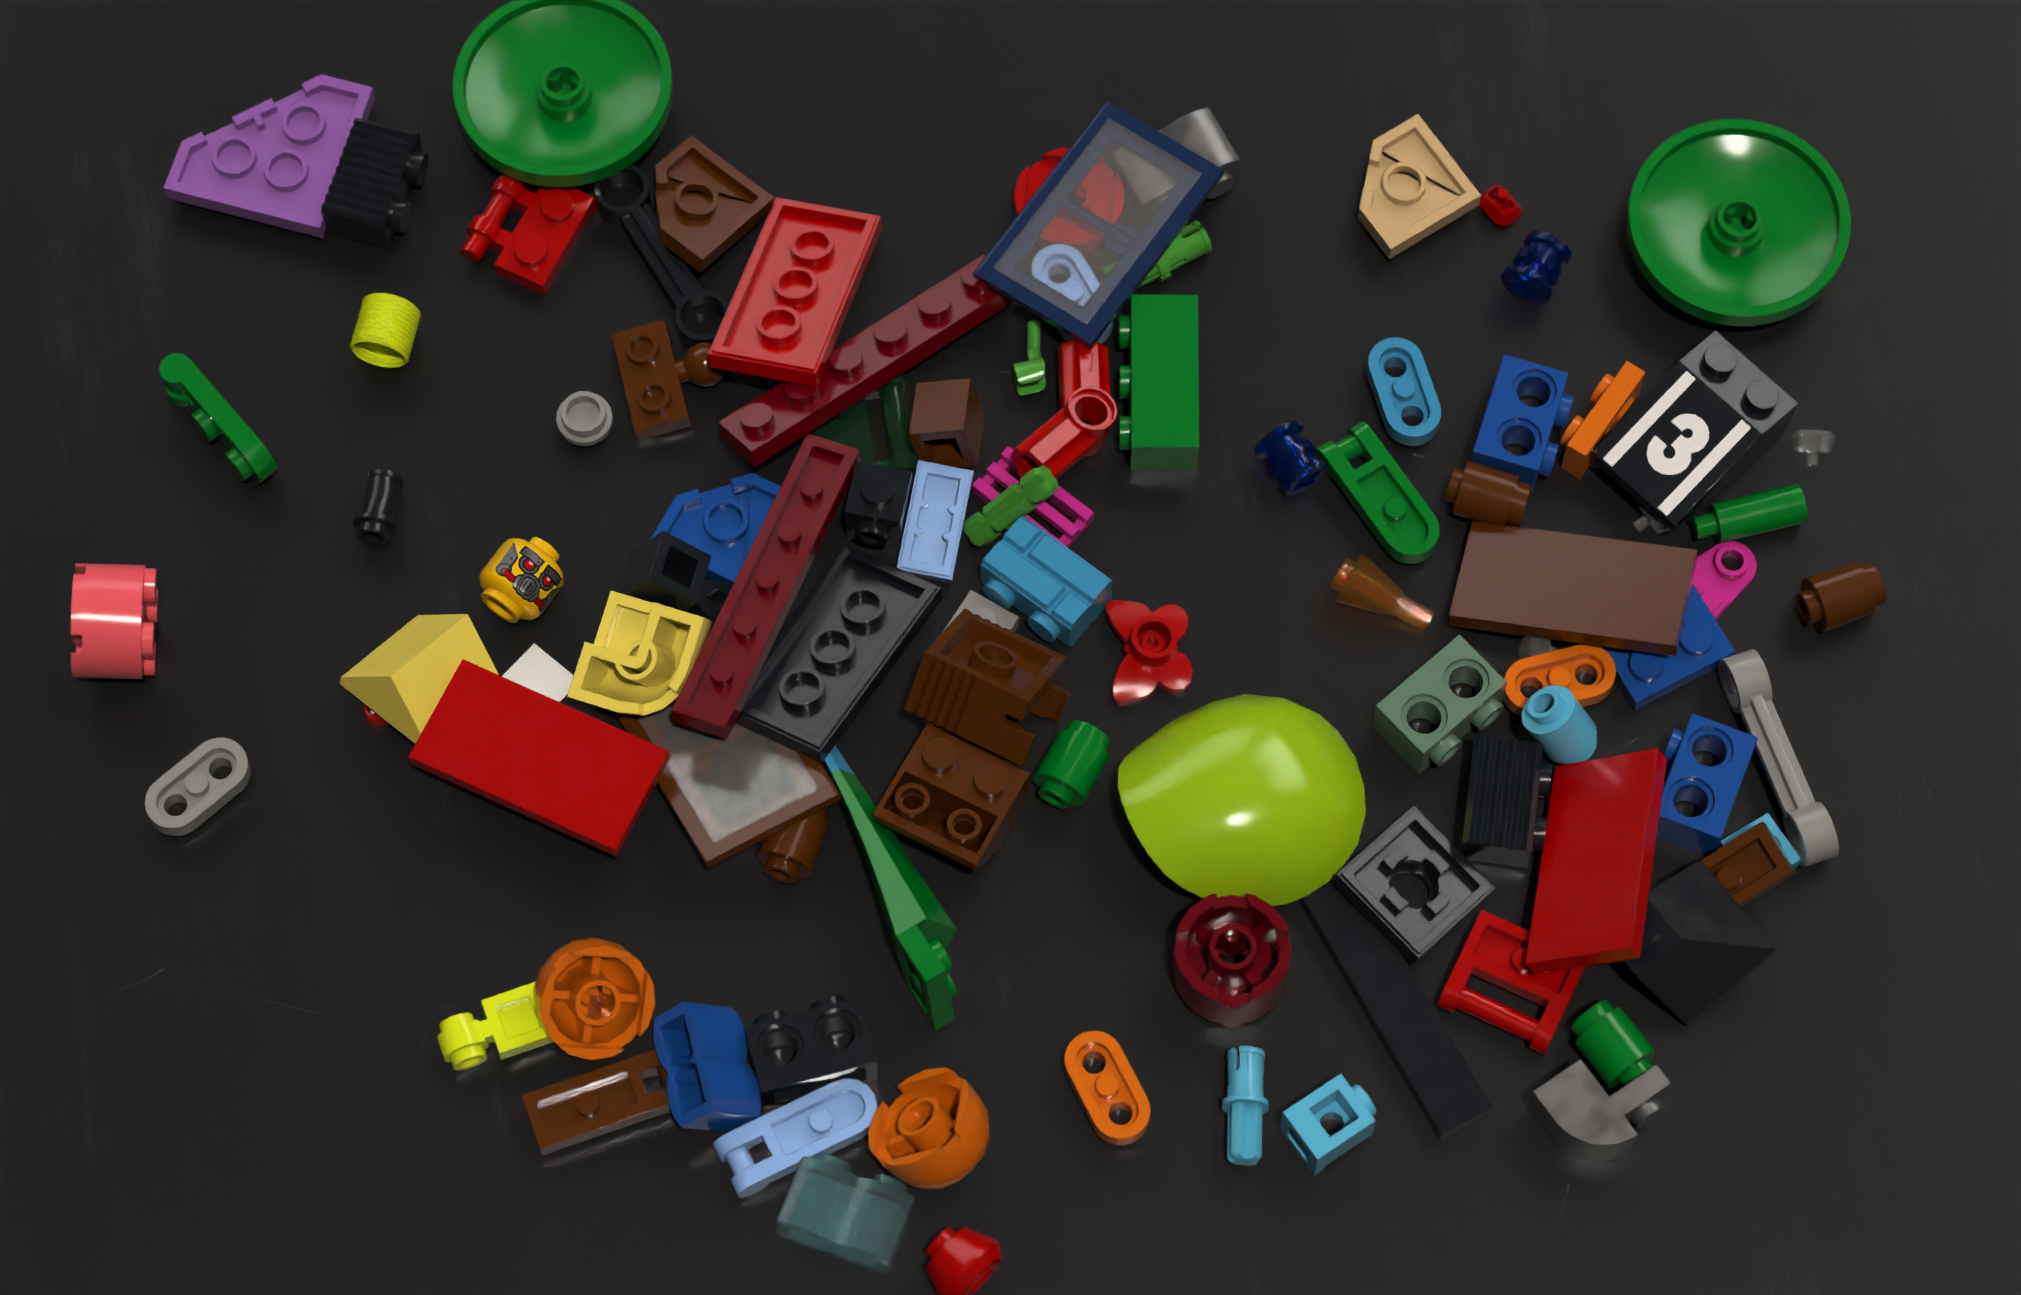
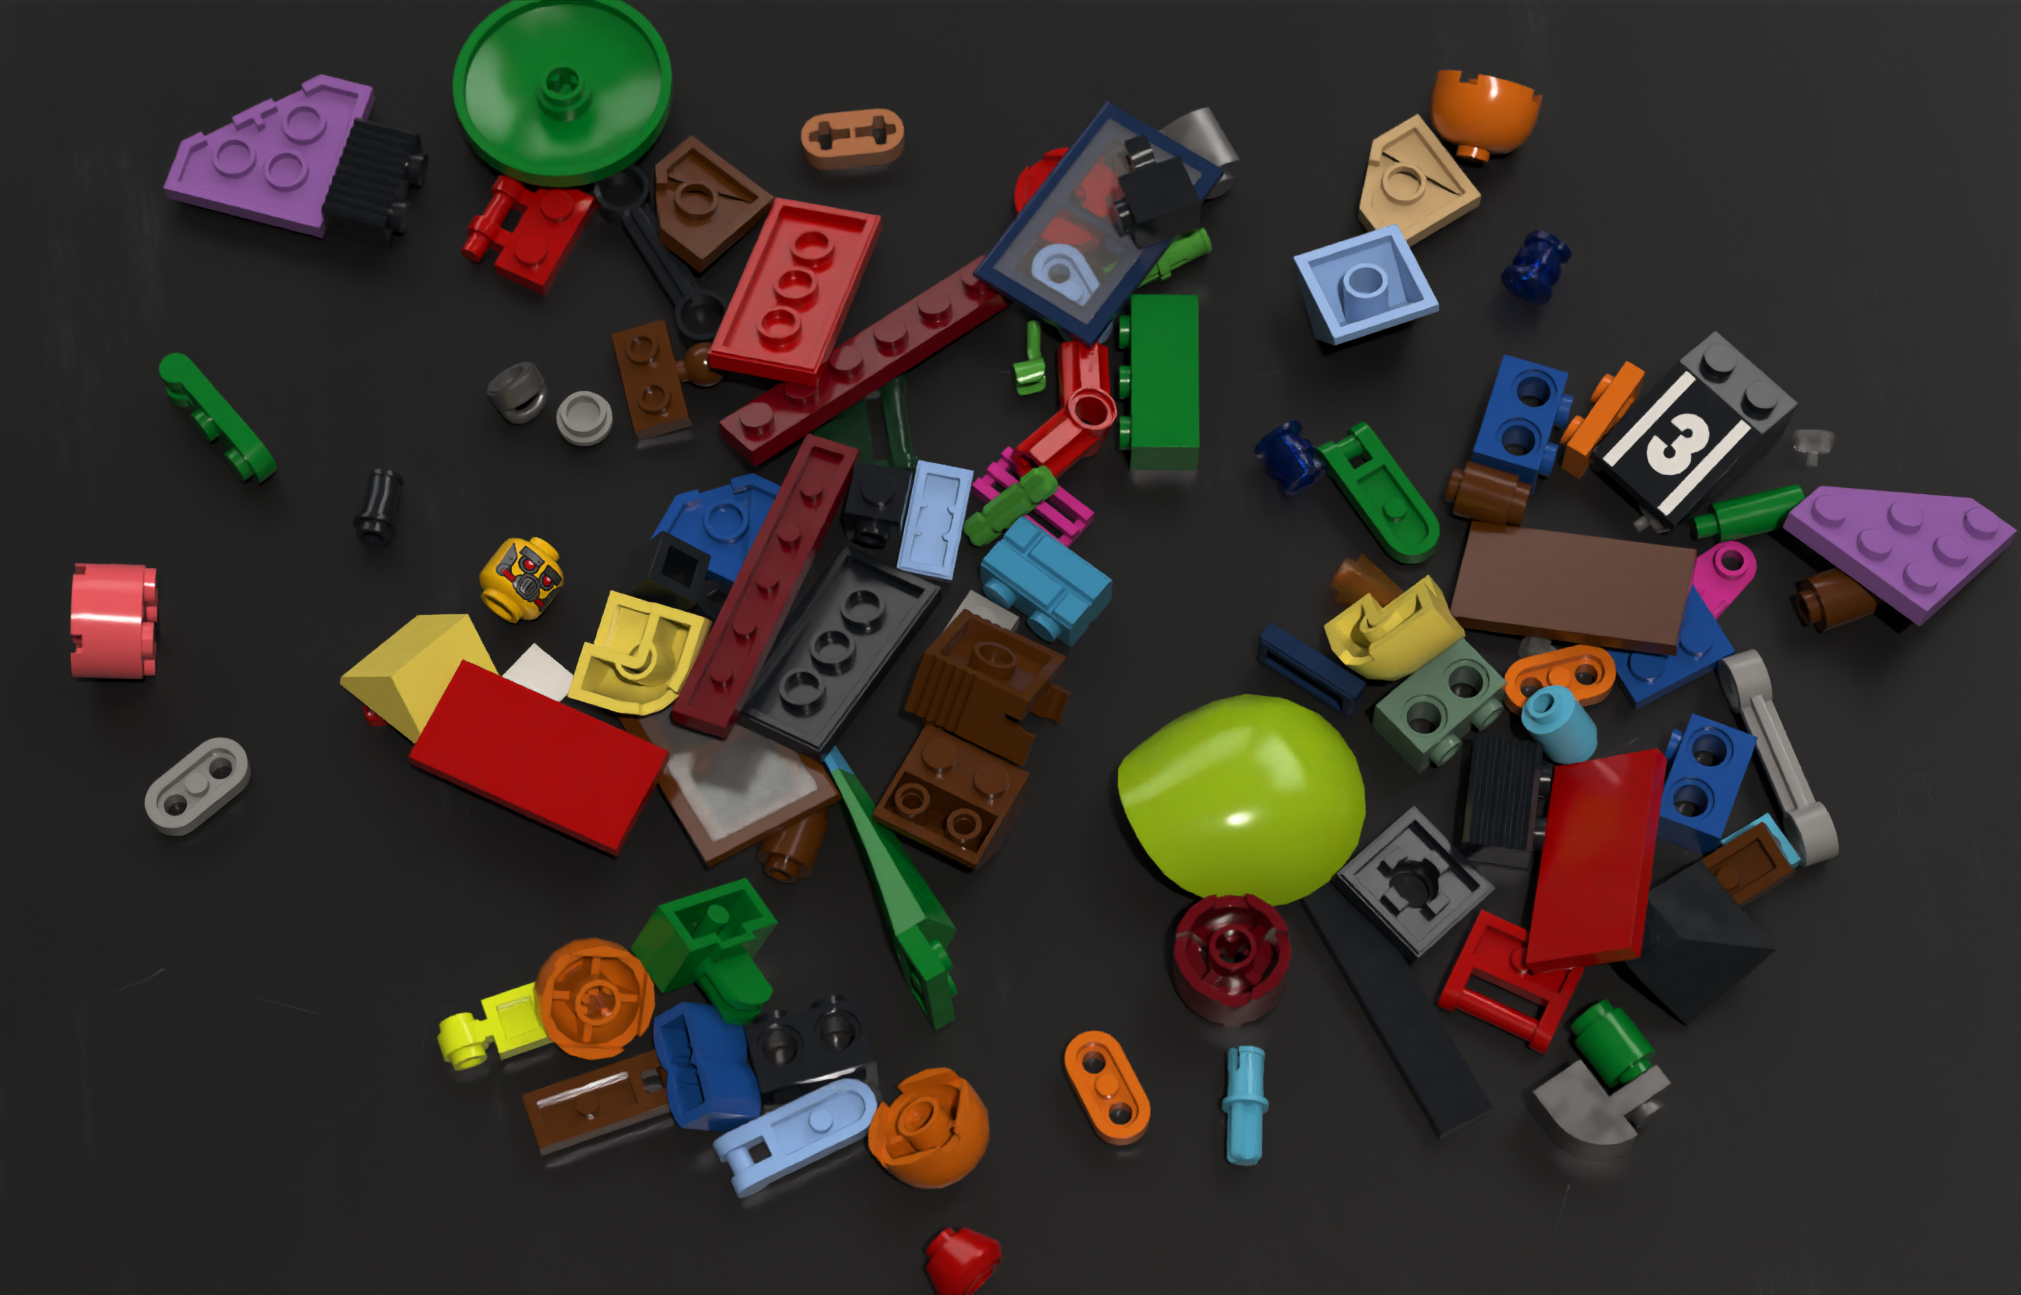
(385, 330): neon yellow piece -> none
(514, 388): none -> flat silver tile
(711, 943): none -> green brick
(846, 1212): clear light blue brick -> none
(852, 139): none -> nougat beam
(943, 413): reddish brown brick -> none
(1072, 765): green brick -> none
(1150, 650): red animal -> none
(1155, 197): none -> black brick
(1310, 671): none -> dark blue tile
(1331, 1101): medium azure brick -> none
(1363, 286): none -> light blue slope
(1394, 638): none -> light yellow brick
(1403, 395): dark azure plate -> none
(1483, 114): none -> orange cylinder
(1500, 205): red rock -> none
(1738, 222): green dish -> none
(1901, 544): none -> medium lavender plate

